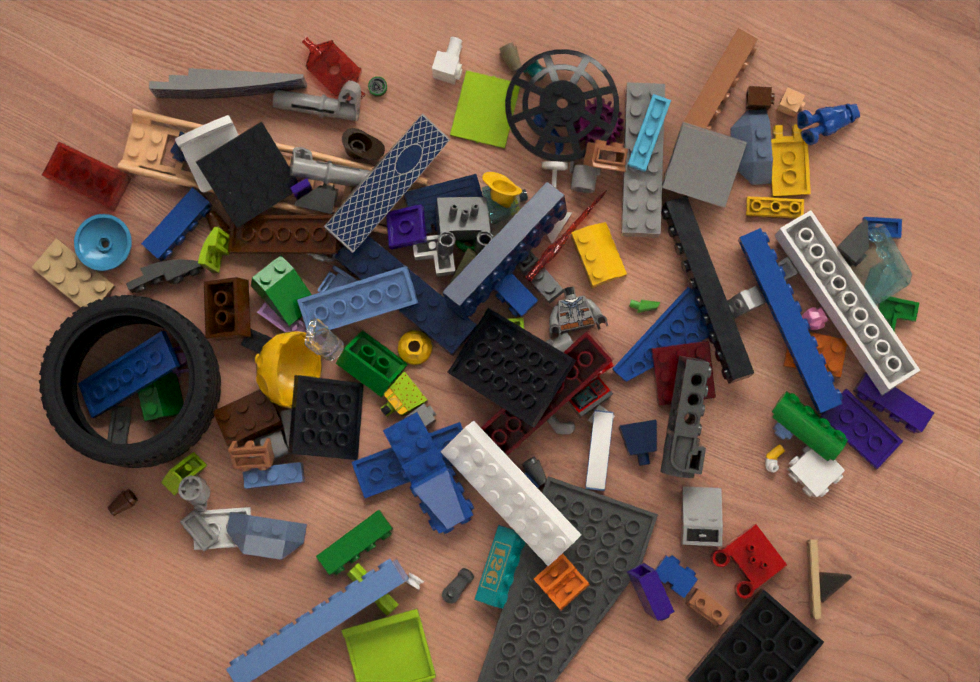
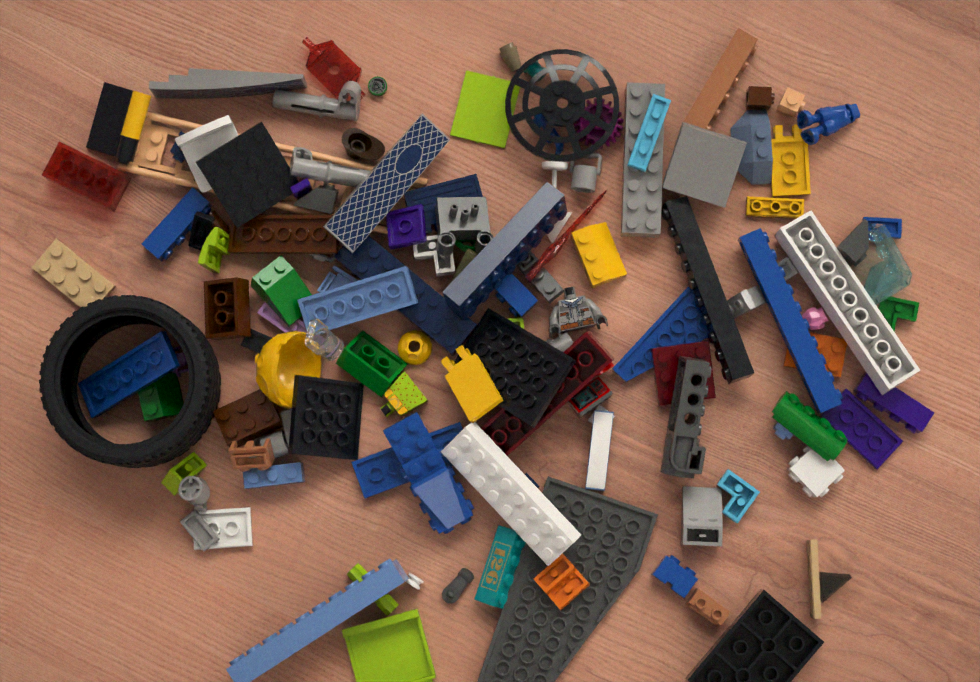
(92, 235): dark azure dish -> none
(118, 122): none -> black door
(119, 424): dark grey tile -> none
(124, 501): reddish brown cone -> none
(172, 270): dark grey slope -> none
(200, 230): none -> black plate
(265, 535): sand blue wedge -> none
(354, 542): green brick -> none
(426, 414): light grey brick -> none
(447, 64): white brick -> none
(471, 384): none -> yellow tile
(496, 211): clear light blue torso -> none
(501, 188): yellow piece -> none
(535, 470): dark grey cone -> none
(560, 427): light grey arm -> none
(592, 155): nougat window -> none
(640, 439): dark blue torso -> none
(644, 305): bright green bar -> none
(651, 592): dark purple brick -> none
(742, 495): none -> medium azure brick
(761, 552): red piece -> none
(771, 458): arm -> none

